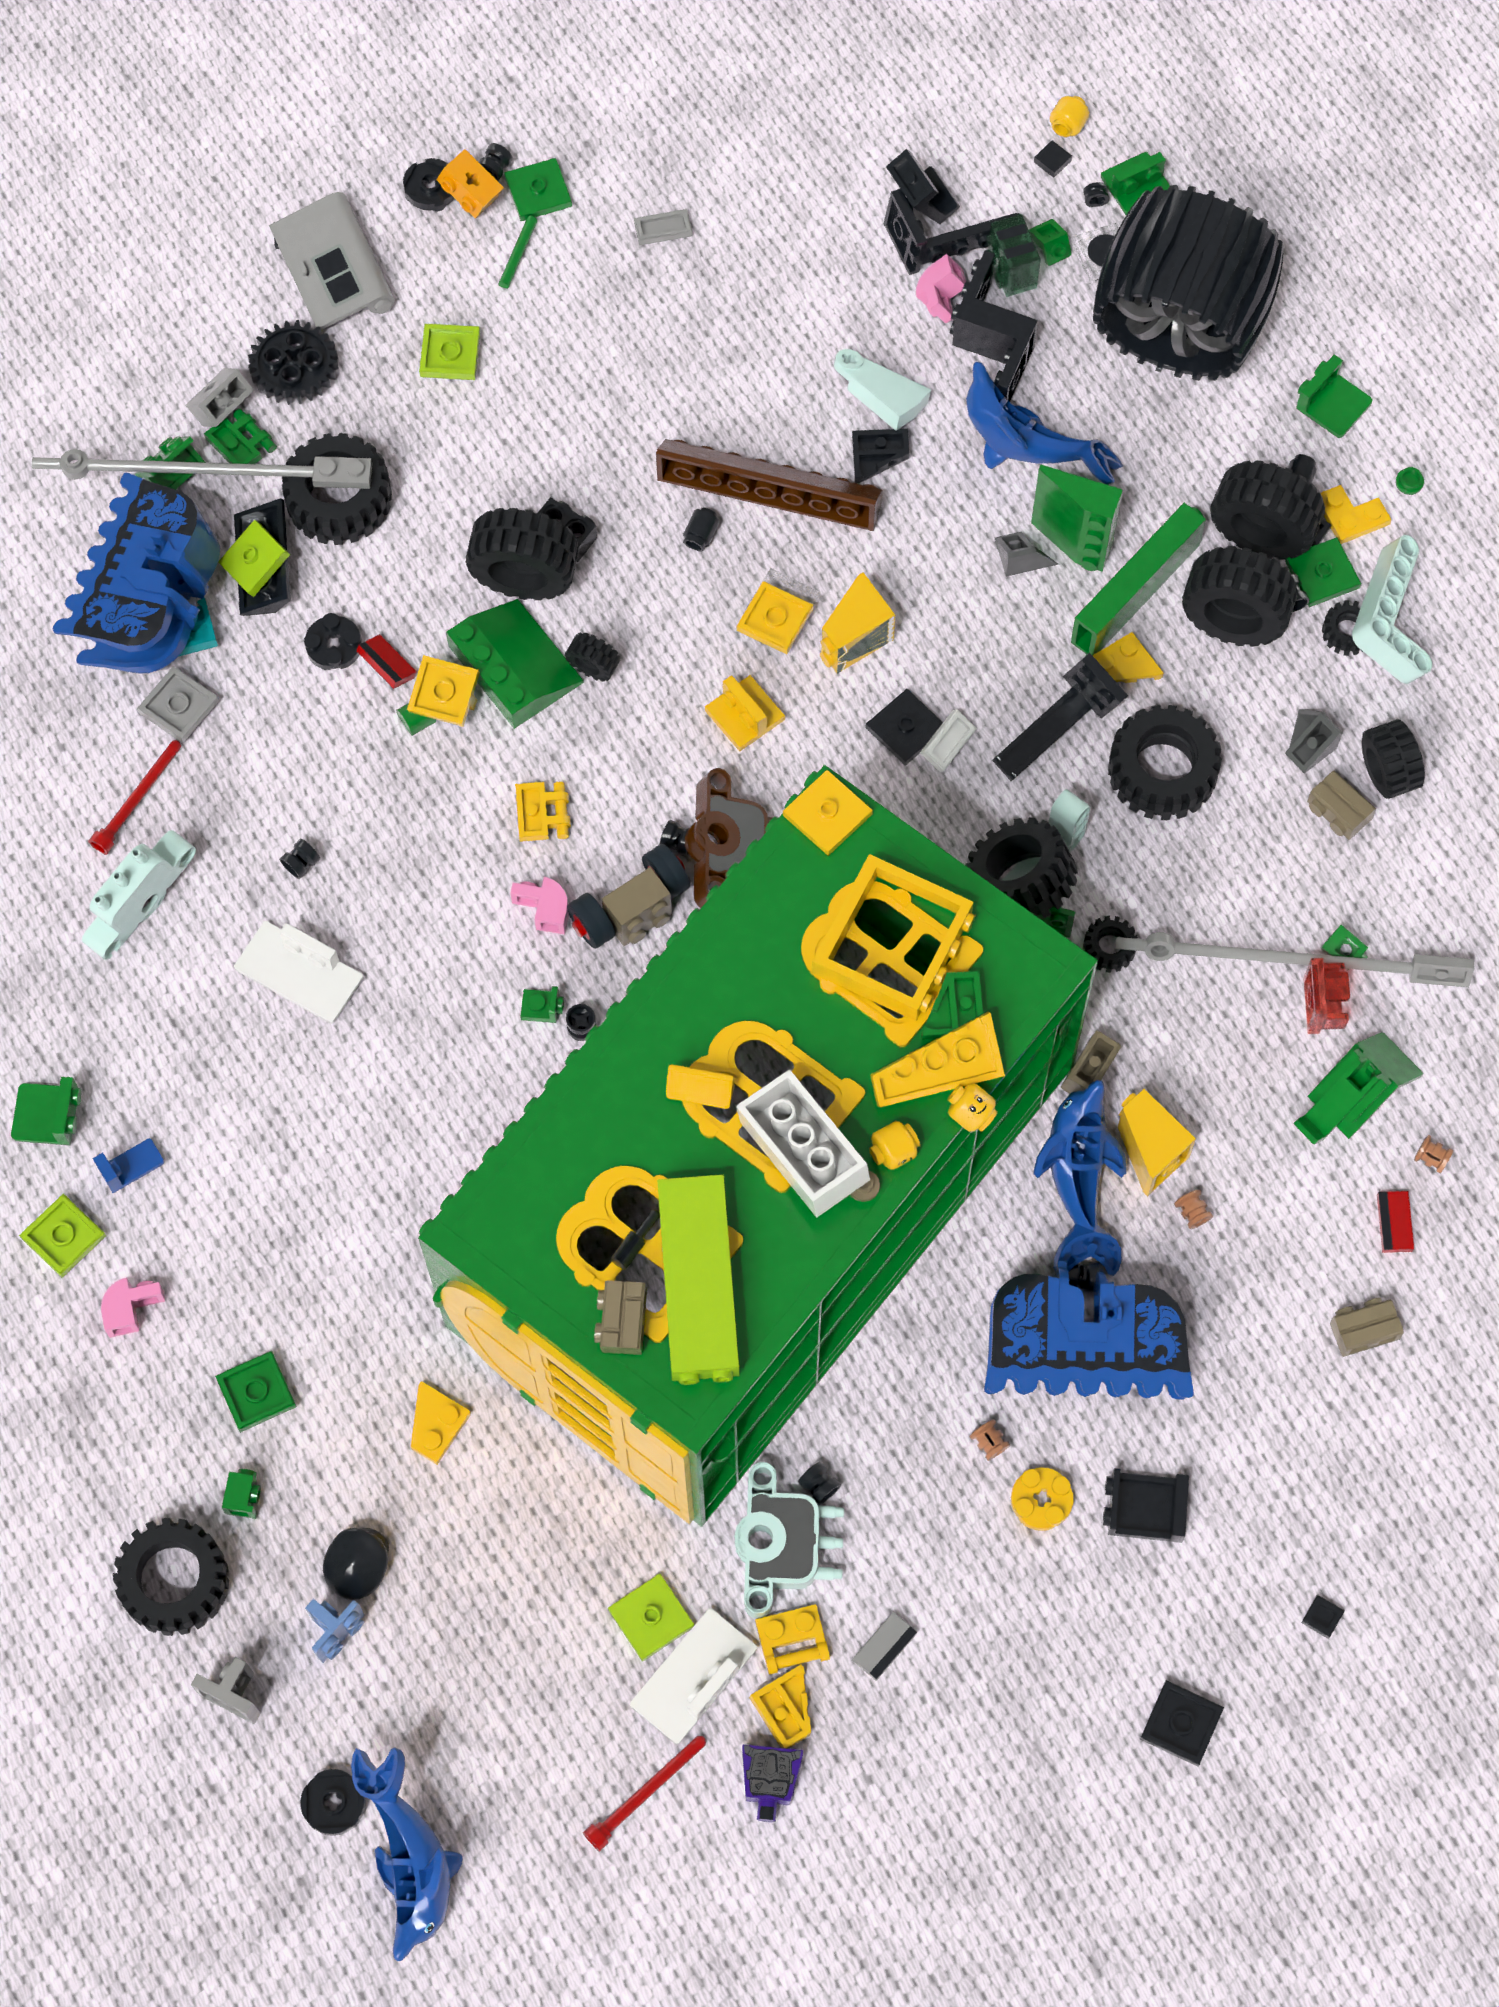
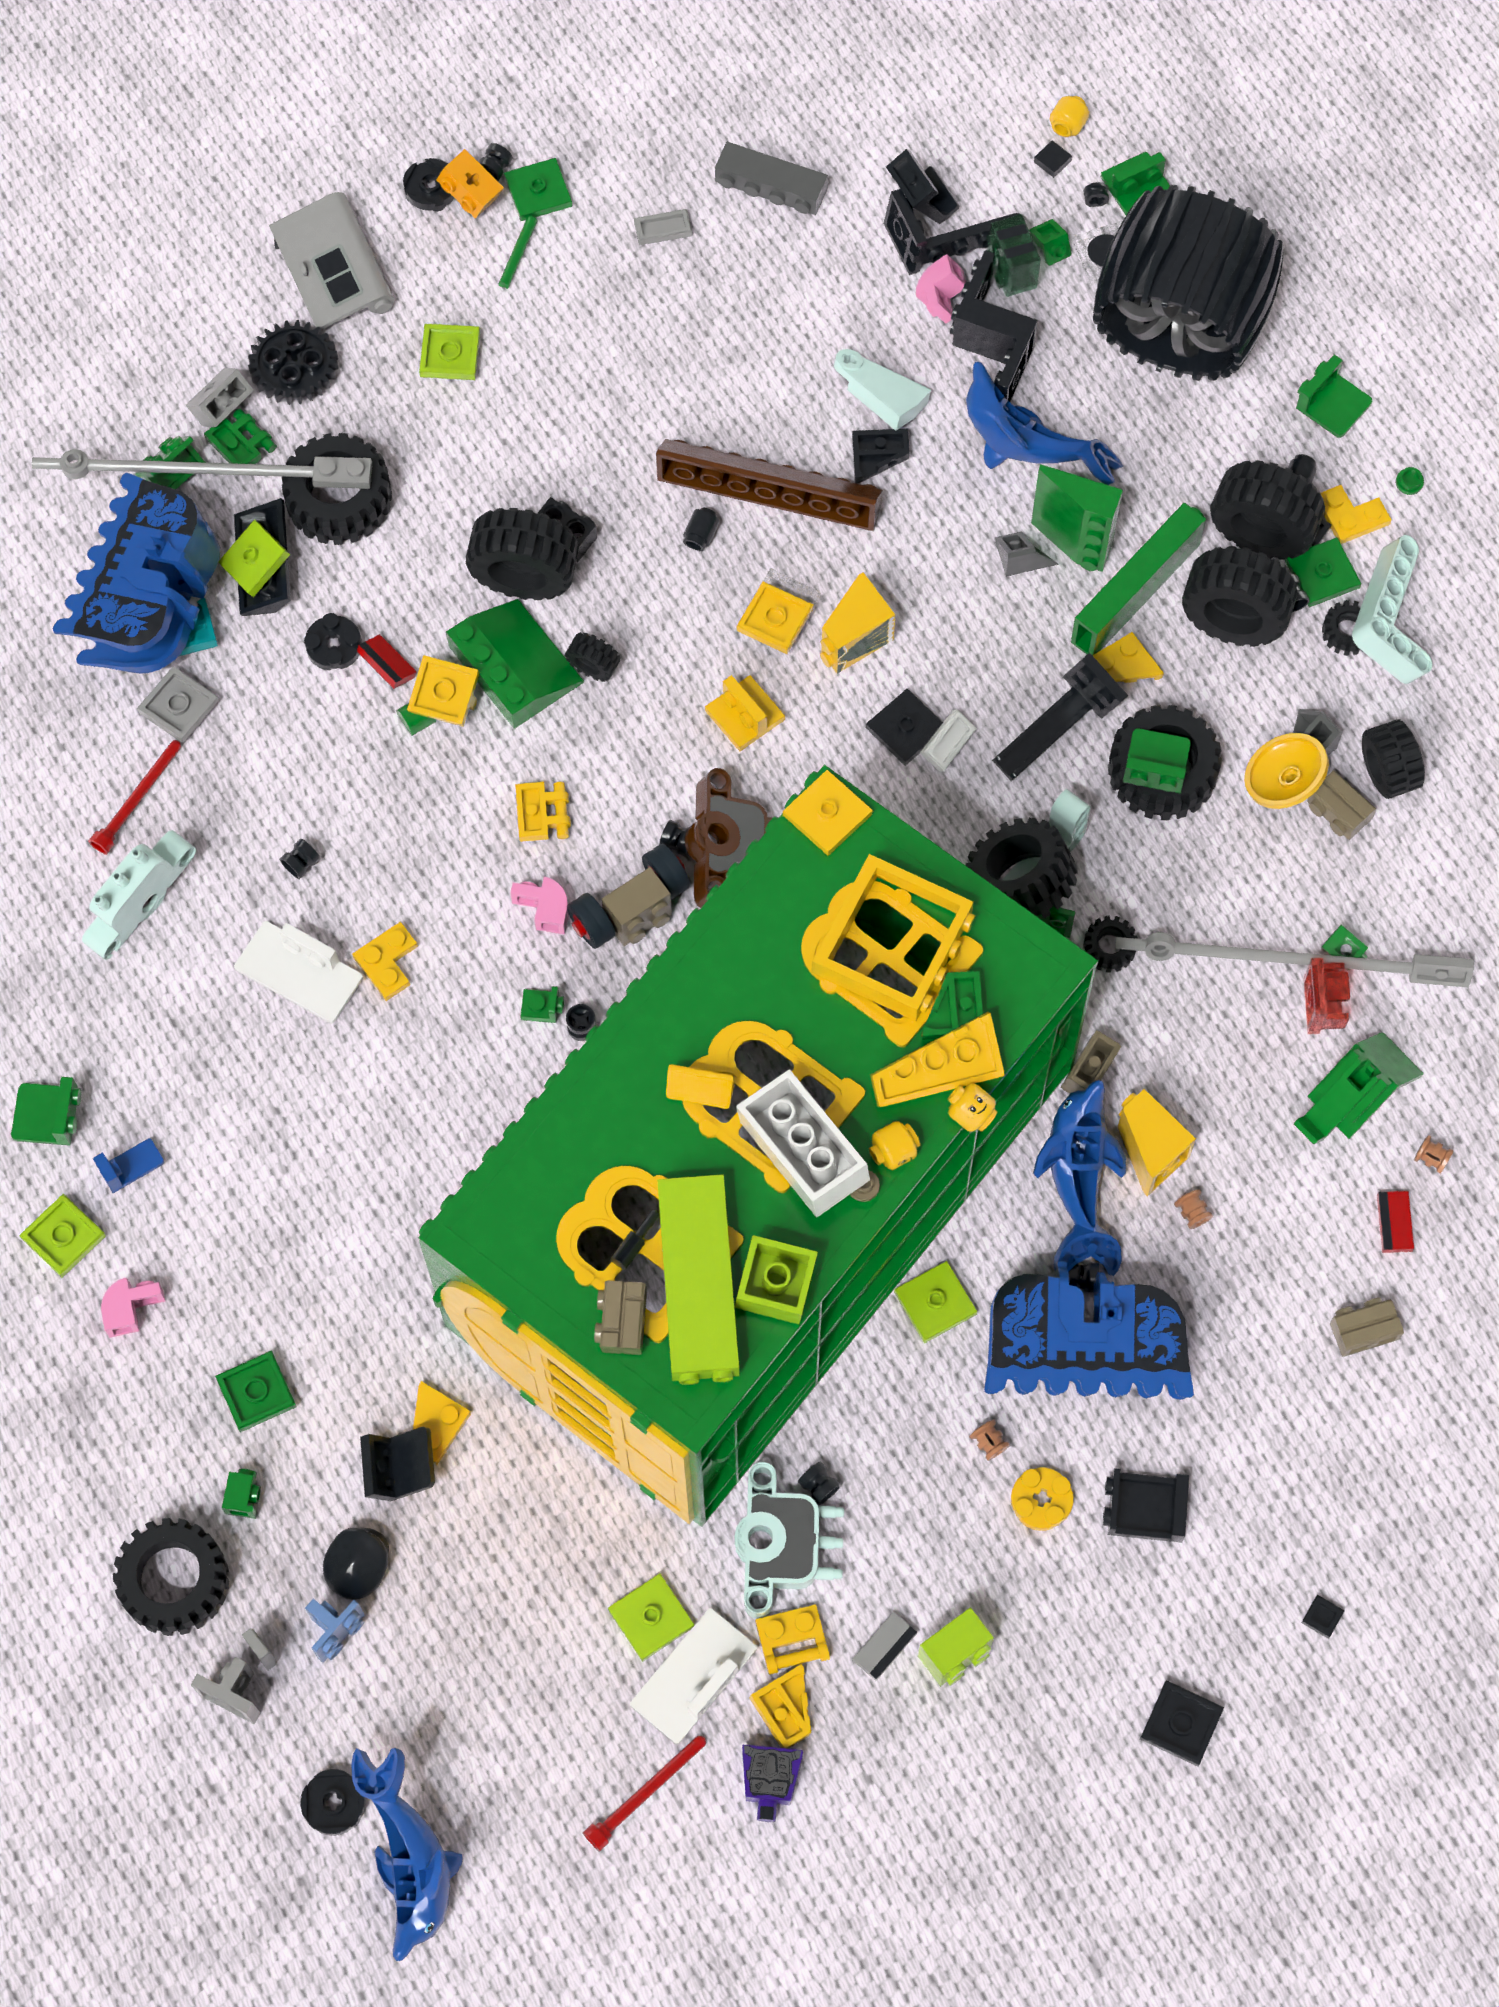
(259, 1649): none -> light grey tile
(379, 959): none -> yellow plate
(397, 1464): none -> black bracket
(771, 178): none -> dark grey brick
(776, 1279): none -> lime brick
(935, 1302): none -> lime plate
(956, 1647): none -> lime brick
(1157, 760): none -> green bracket
(1286, 770): none -> yellow dish

